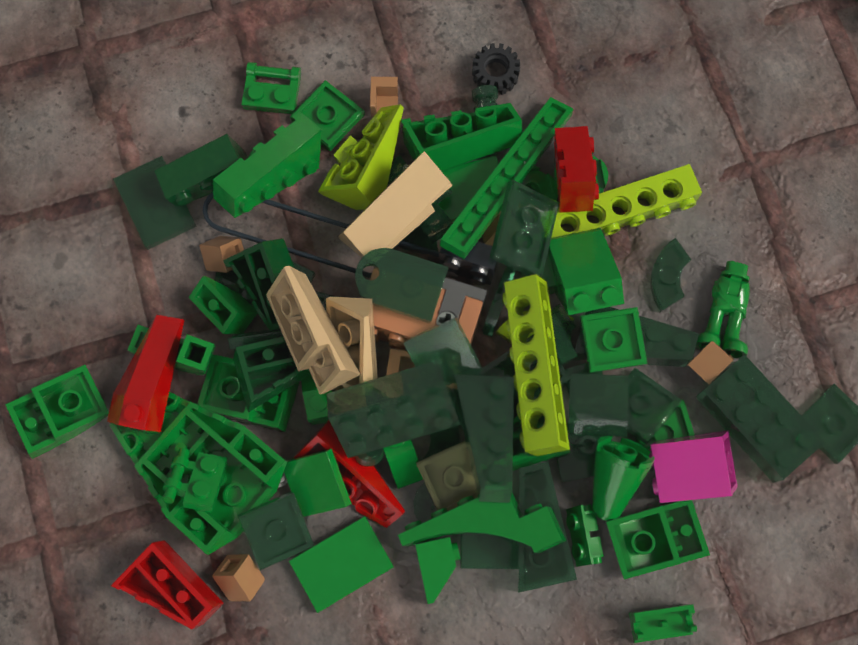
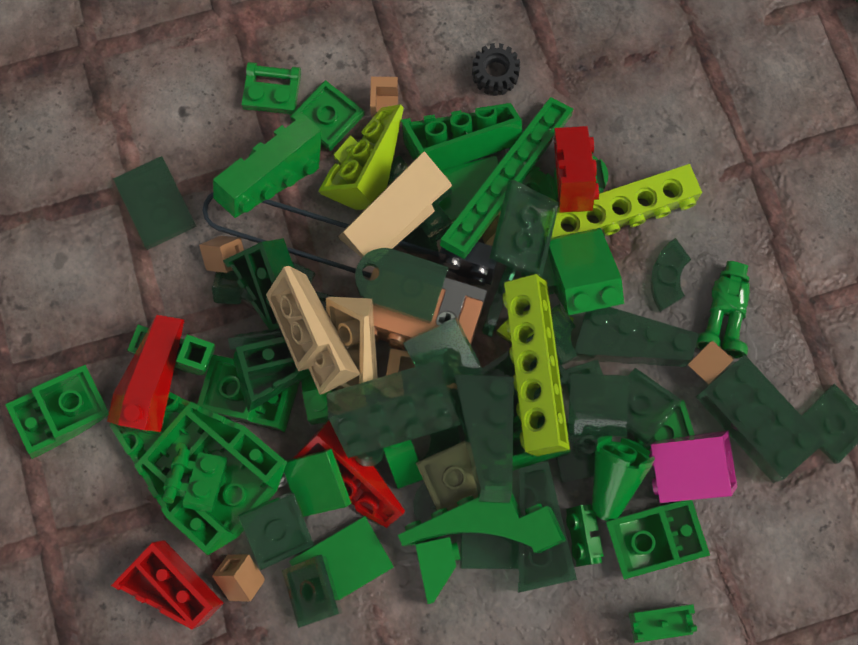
(193, 173): dark green wedge -> none
(223, 306): green slope -> none
(312, 591): none -> clear green slope
(484, 96): clear green wheel -> none
(613, 340): green tile -> none

